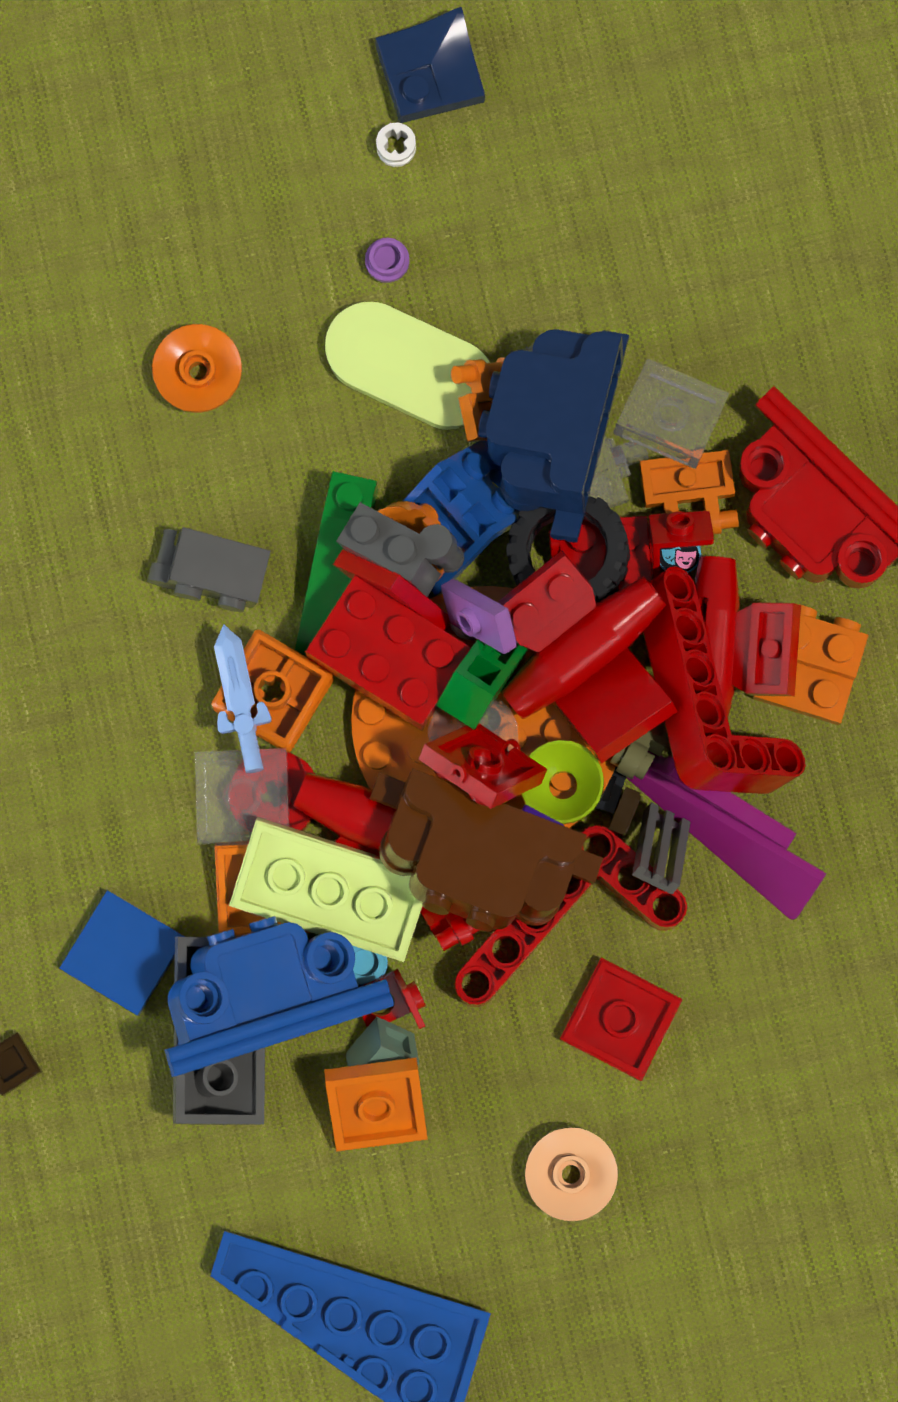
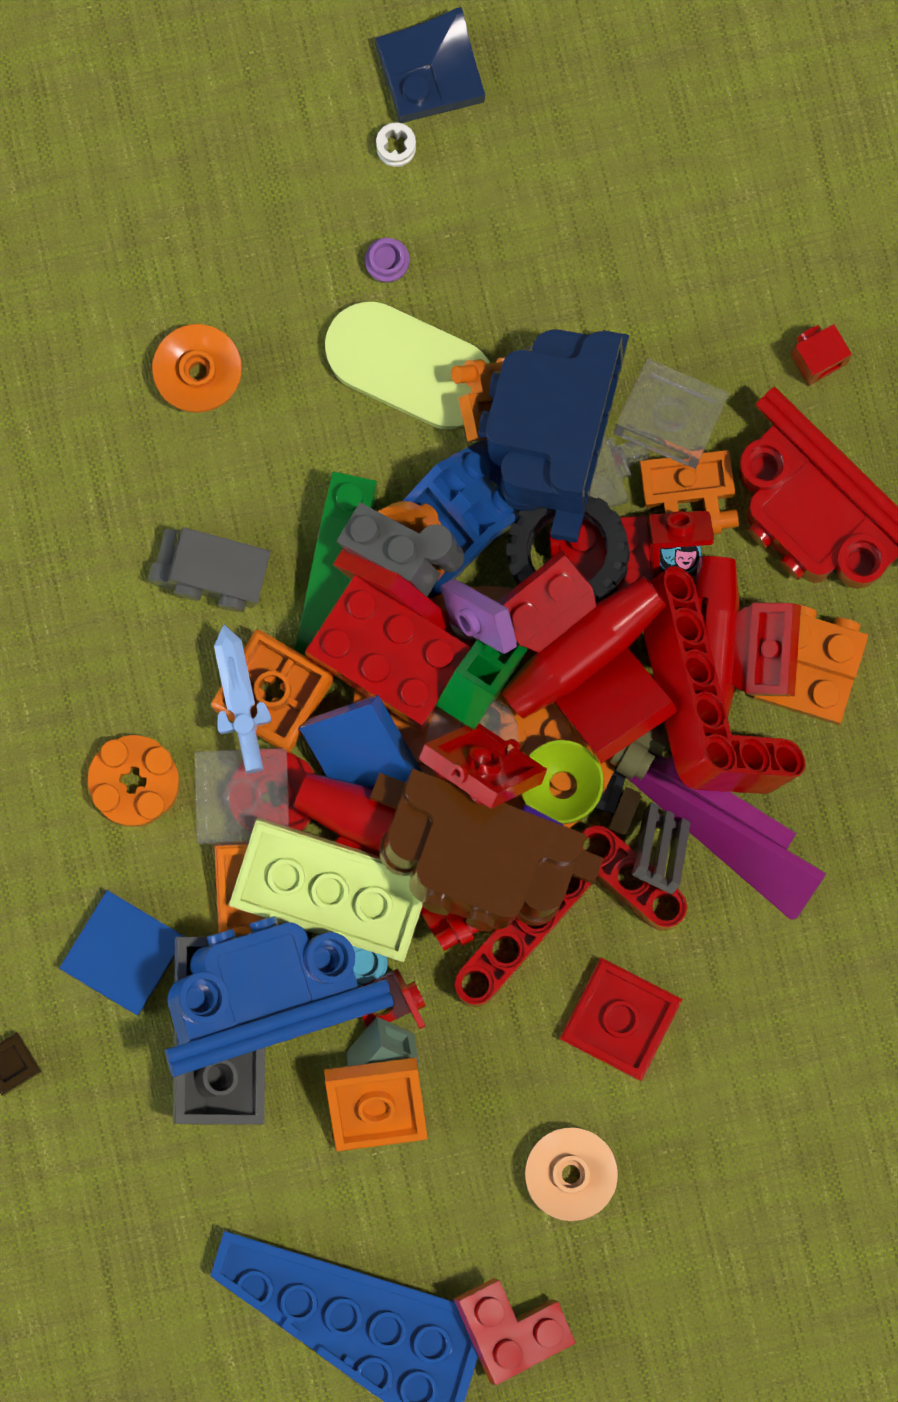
(154, 765): none -> orange plate
(359, 743): none -> blue tile
(506, 1342): none -> plate
(820, 353): none -> red plate

